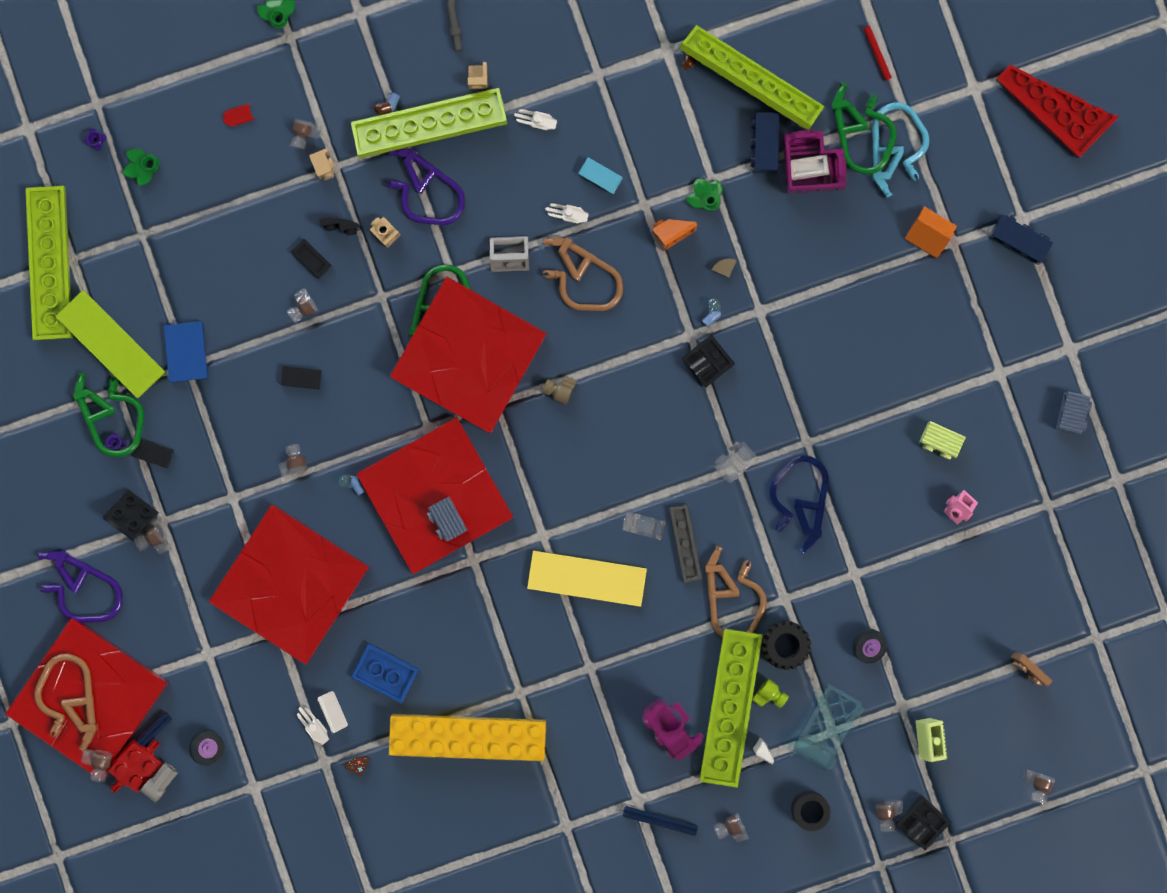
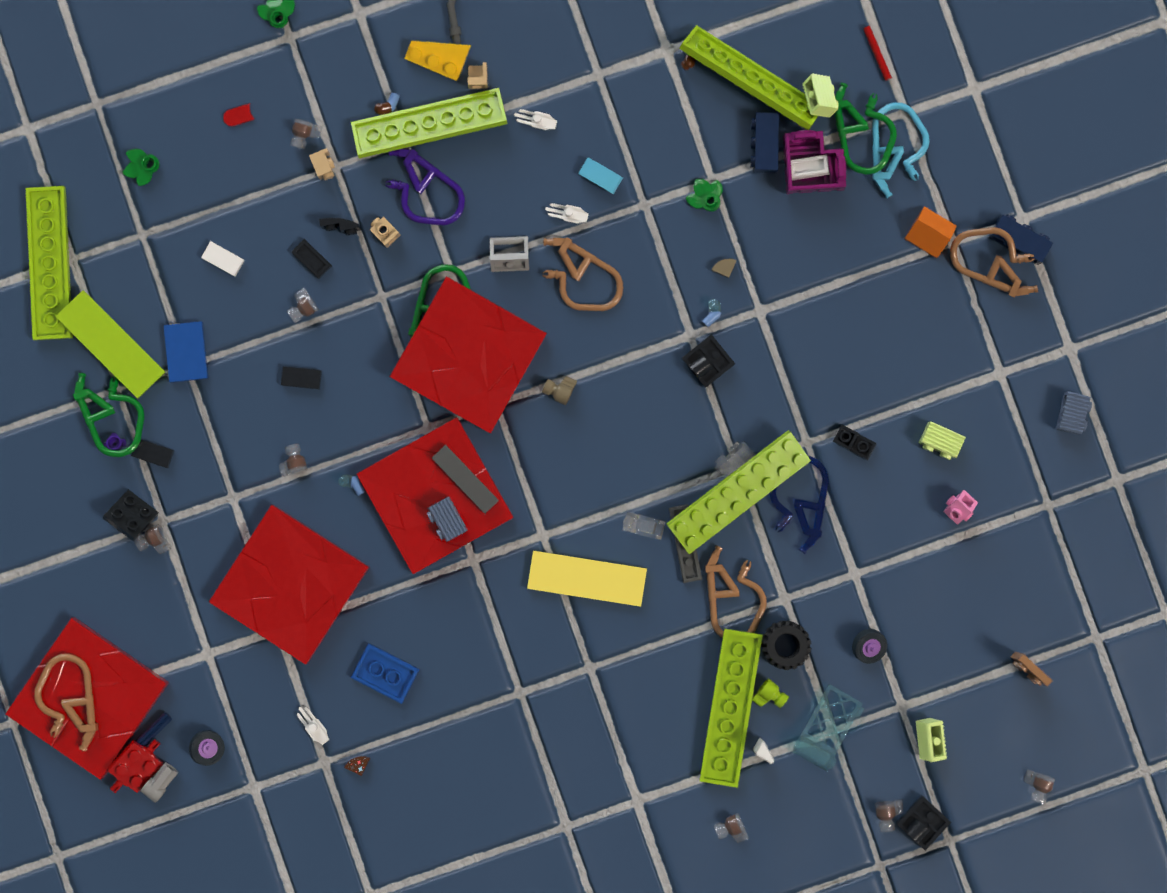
(62, 557): dark purple piece -> none
(89, 141): dark purple plate -> none
(99, 760): clear piece -> none
(222, 259): none -> white tile
(332, 711): white slope -> none
(439, 57): none -> yellow wing
(465, 479): none -> dark grey tile
(467, 737): yellow brick -> none
(660, 821): dark blue axle -> none
(669, 730): magenta piece -> none
(672, 231): orange slope -> none
(738, 492): none -> lime plate
(800, 800): black piece -> none
(820, 95): none -> yellowish green brick
(854, 442): none -> black slope
(1015, 289): none -> medium nougat piece
(1060, 112): red wing -> none

